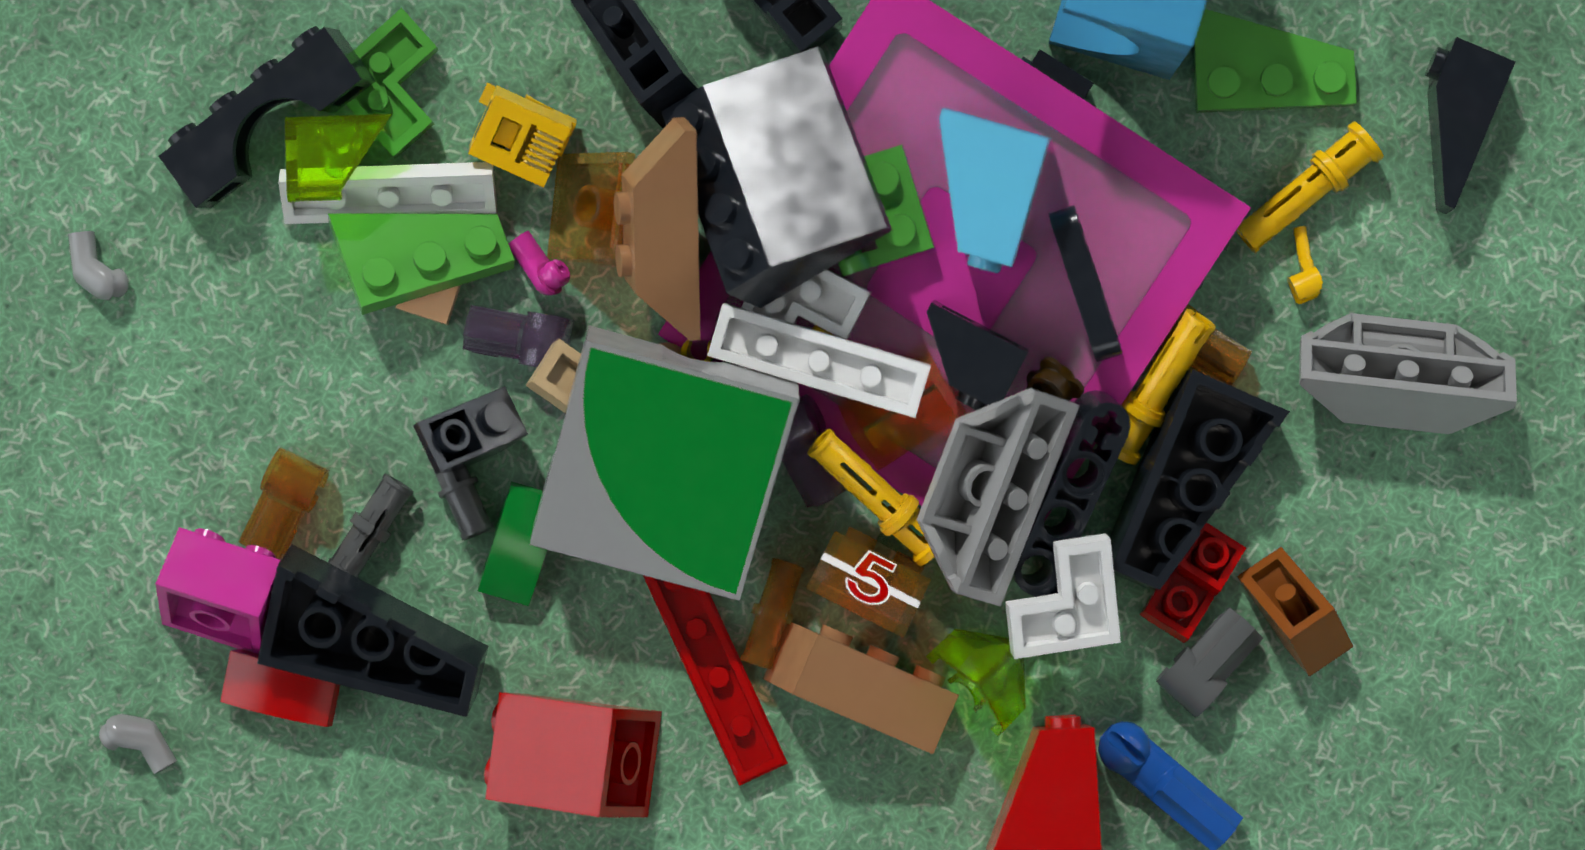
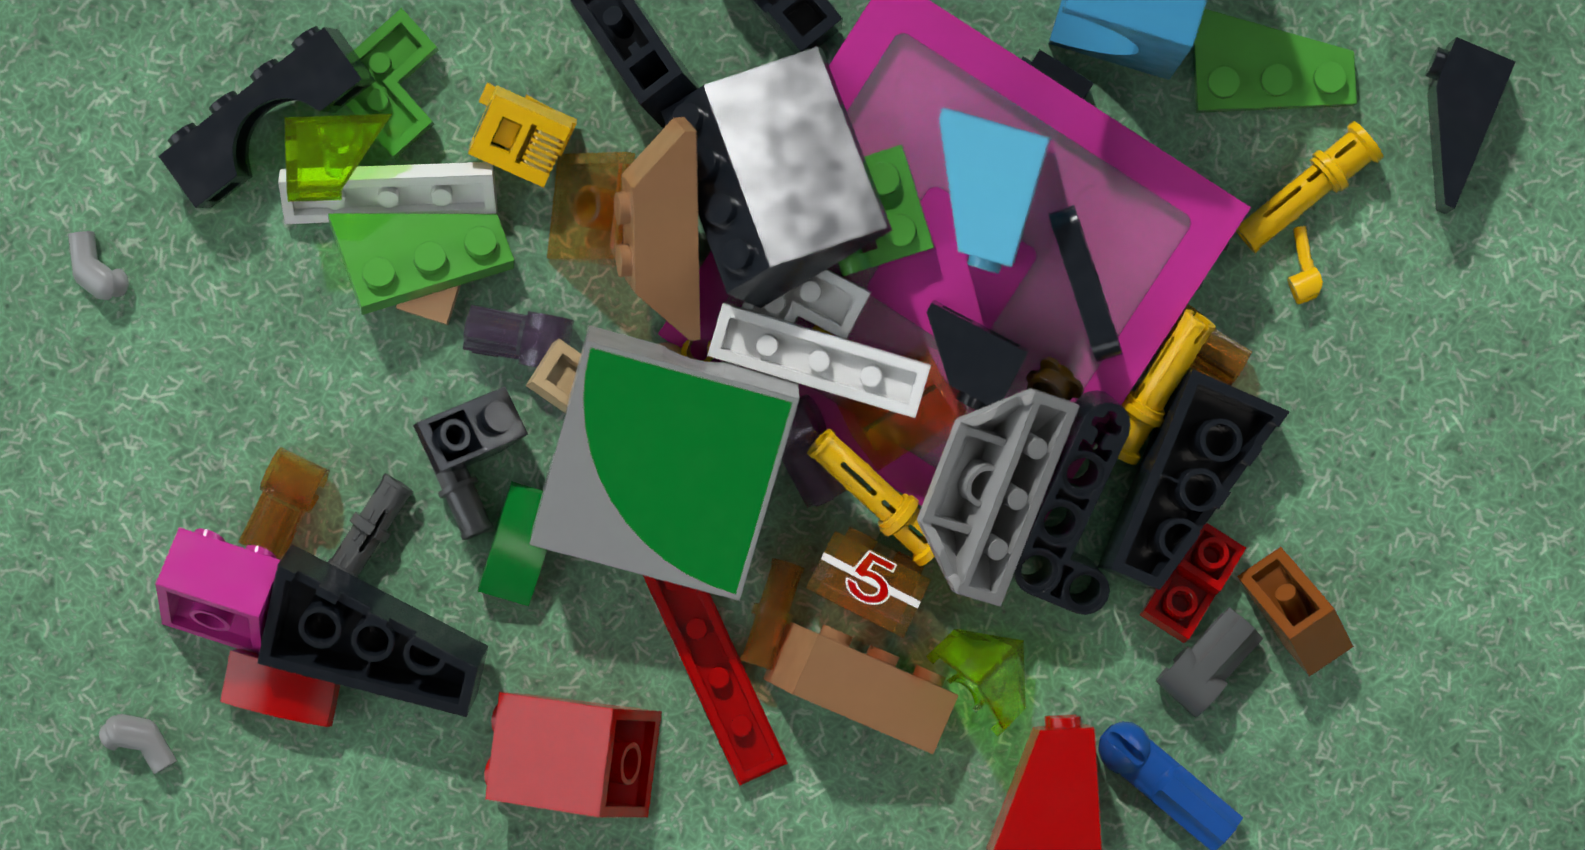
(544, 274): dark pink arm -> none
(1082, 610): white plate -> none
(1405, 374): light grey wedge -> none

